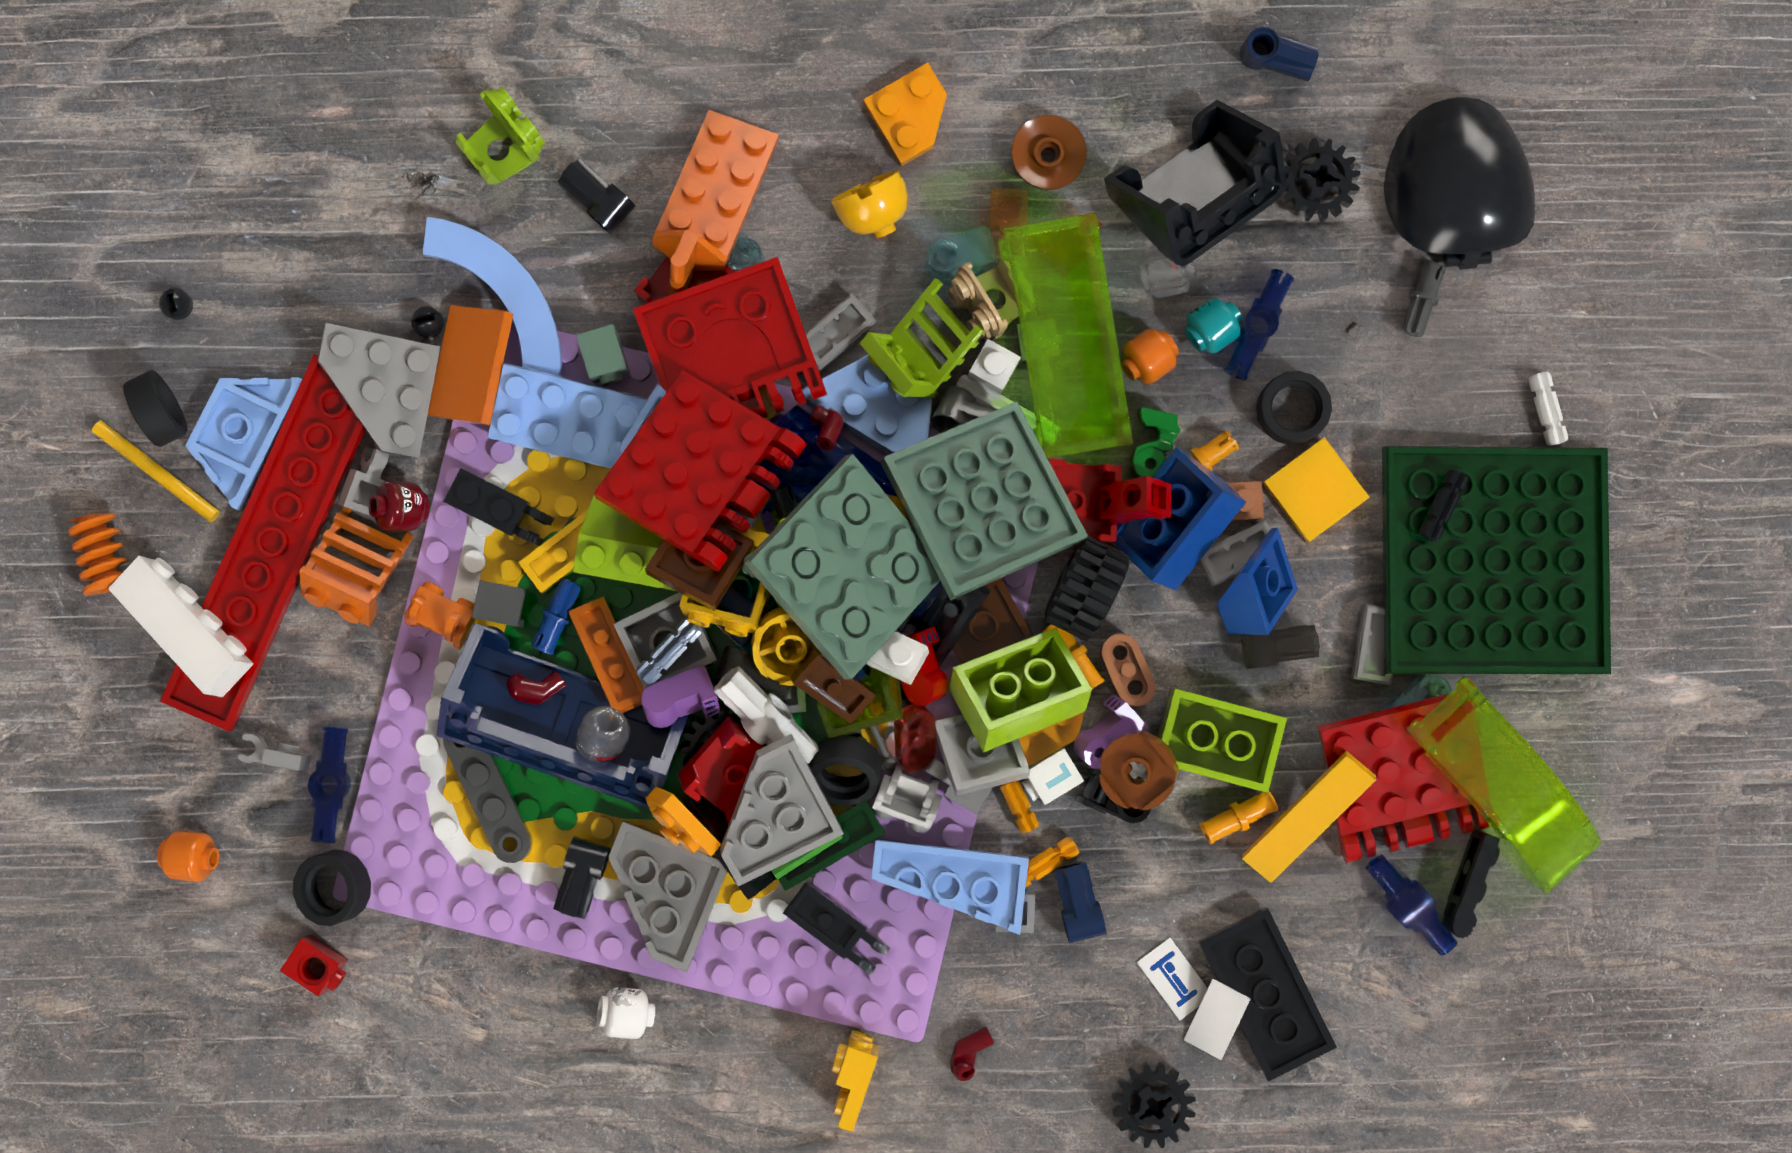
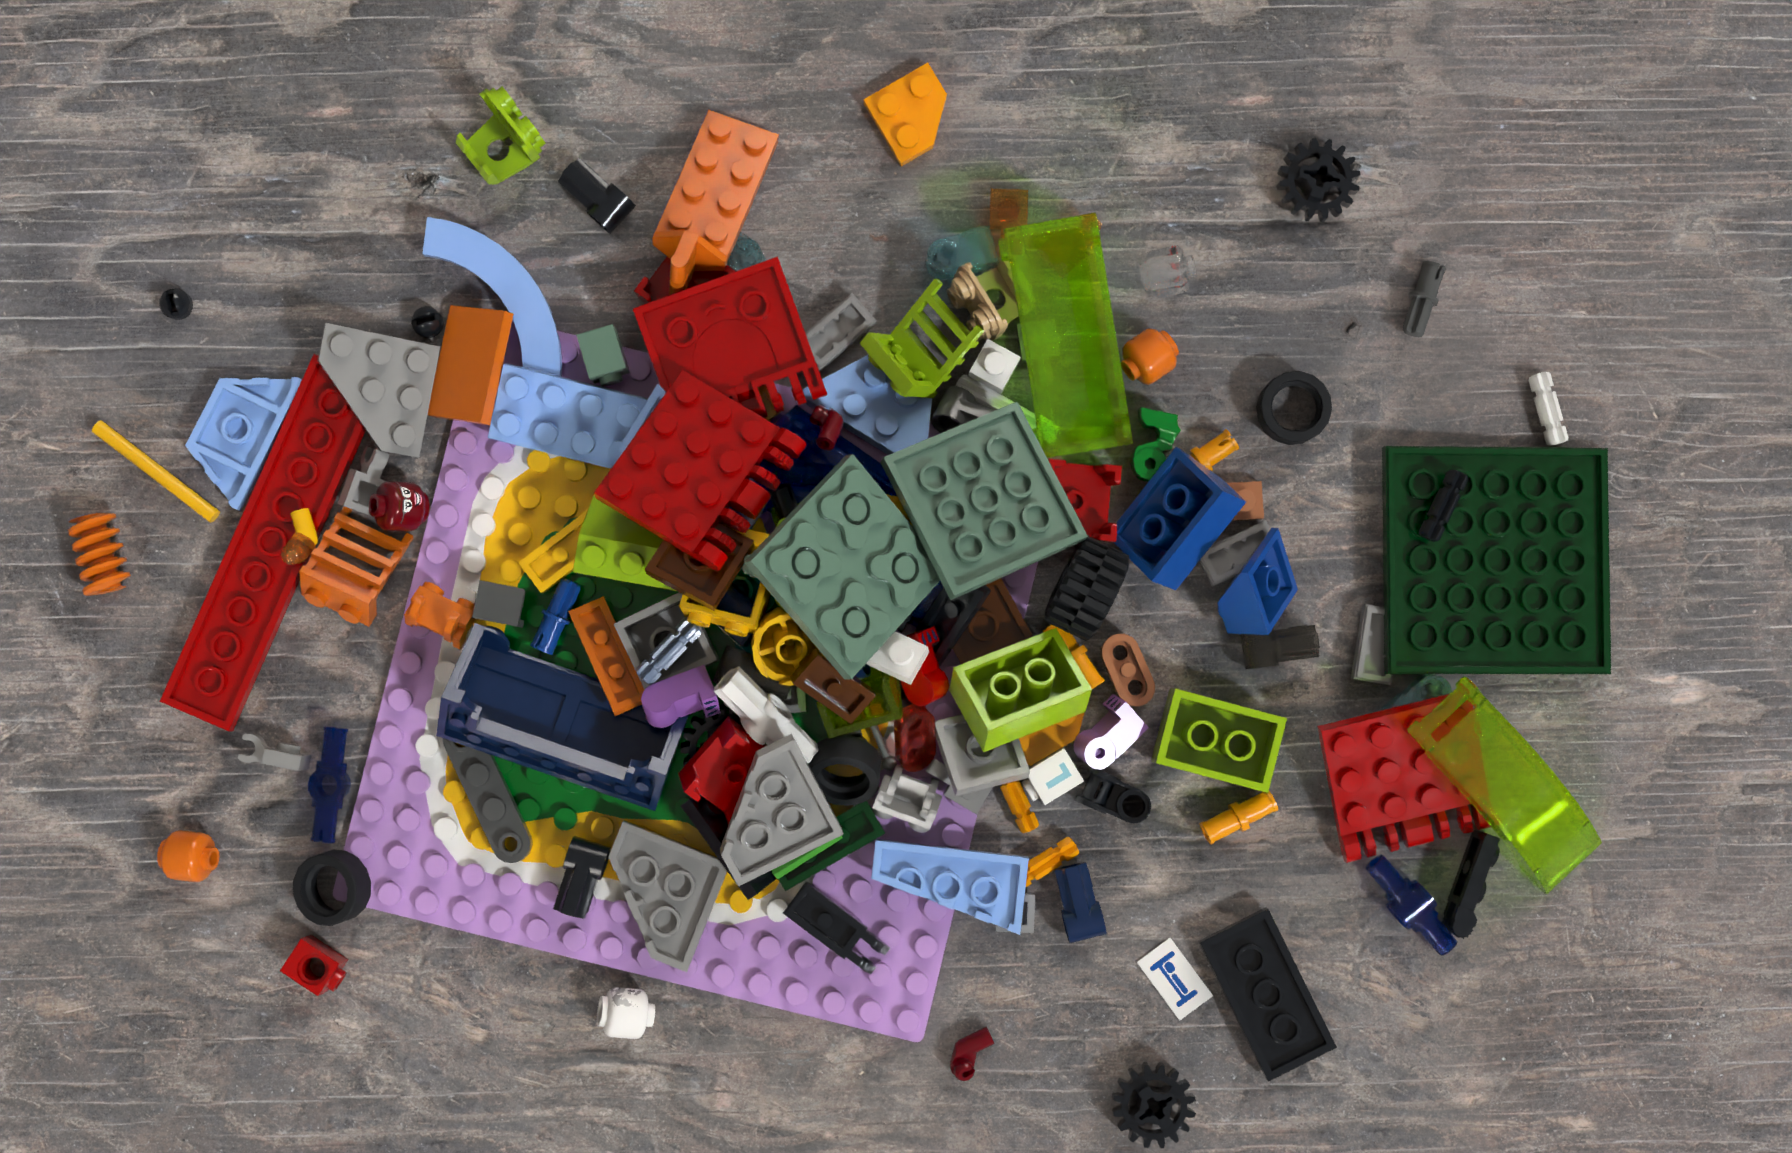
(155, 408): black tyre -> none
(181, 625): white brick -> none
(302, 541): none -> arm
(494, 505): black hinge -> none
(532, 691): dark red arm -> none
(602, 734): clear head -> none
(680, 824): light orange plate -> none
(854, 1070): yellow plate -> none
(873, 205): yellow cylinder -> none
(1051, 134): dark orange dish -> none
(1135, 500): red leg -> none
(1159, 764): dark orange plate -> none
(1207, 188): black windscreen -> none
(1213, 325): teal head -> none
(1217, 1019): white sticker -> none
(1268, 308): clear blue pin -> none
(1283, 54): dark blue piece -> none
(1309, 816): yellow tile -> none
(1315, 490): yellow tile -> none
(1460, 183): black piece -> none

